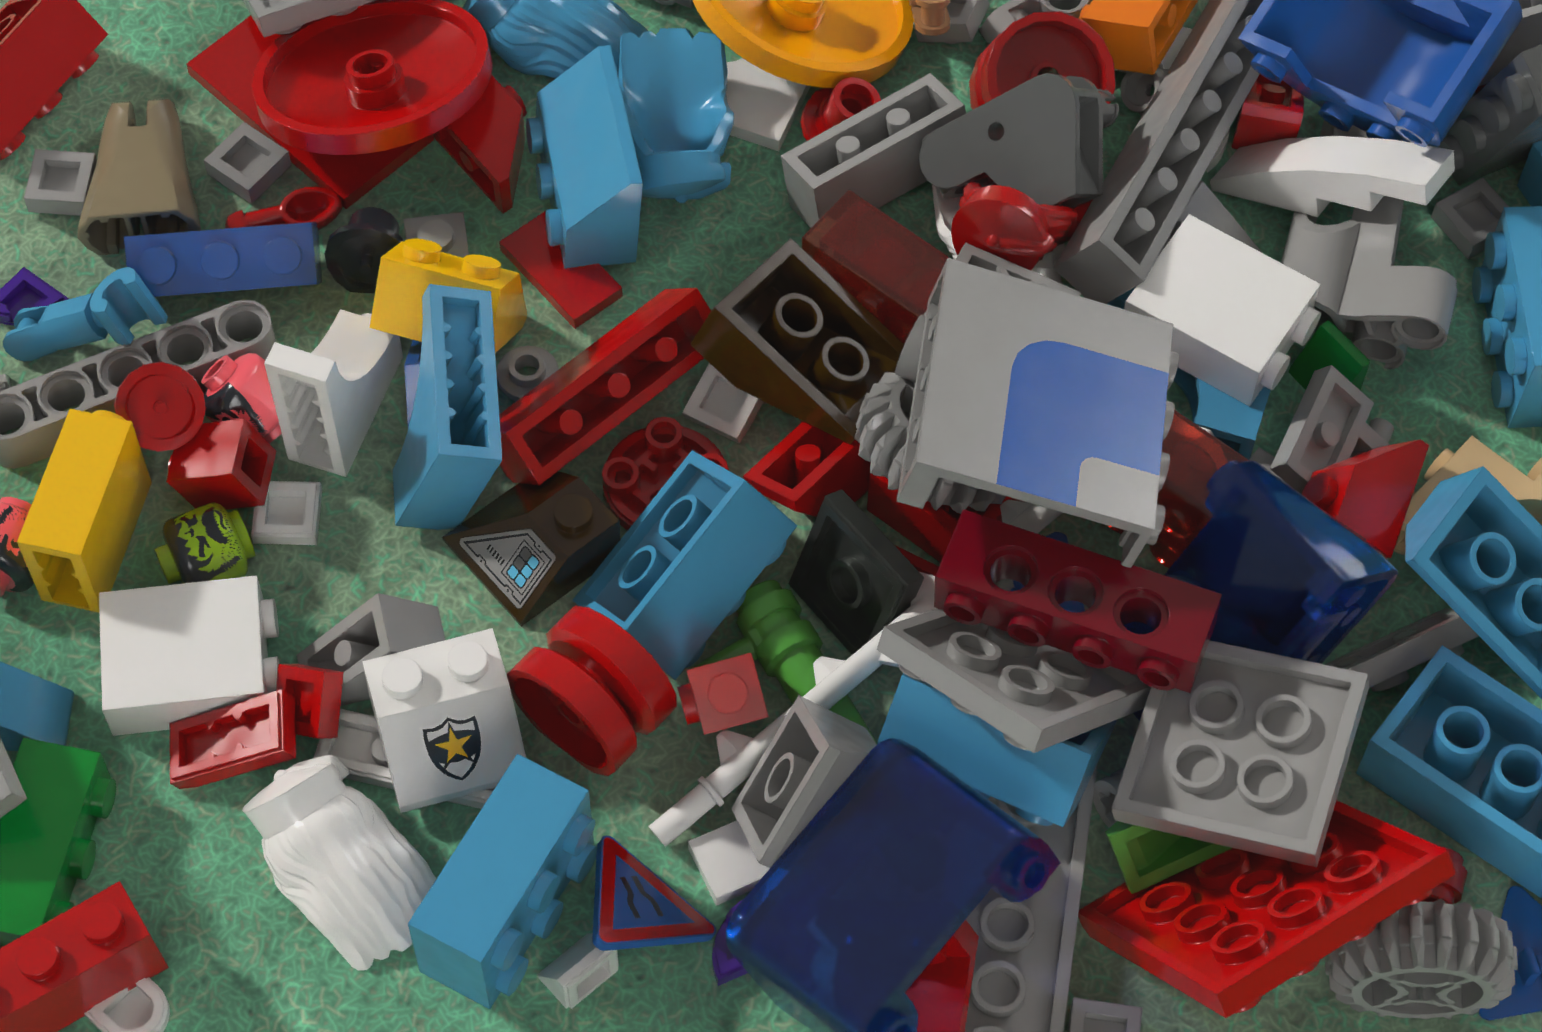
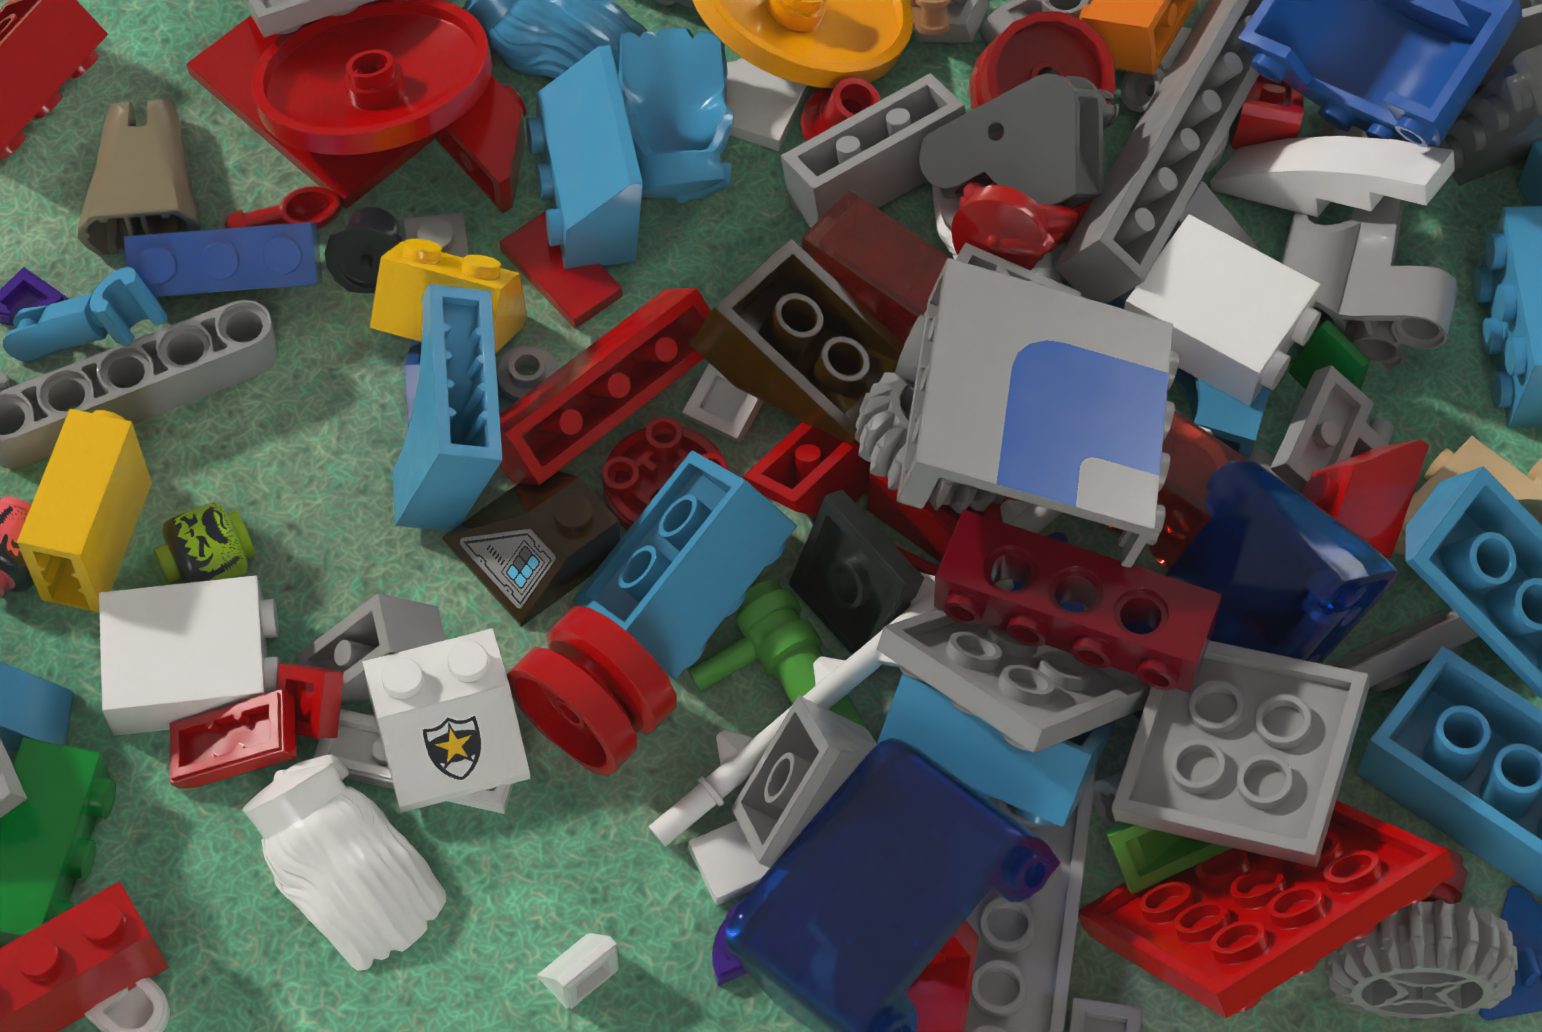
(59, 181): light grey plate -> none
(162, 405): red piece -> none
(223, 465): red brick -> none
(241, 391): coral head -> none
(247, 162): light grey plate -> none
(288, 514): white tile -> none
(333, 392): white arch -> none
(505, 883): dark azure brick -> none
(638, 907): piece -> none
(723, 694): red brick -> none
(1469, 216): light grey plate -> none

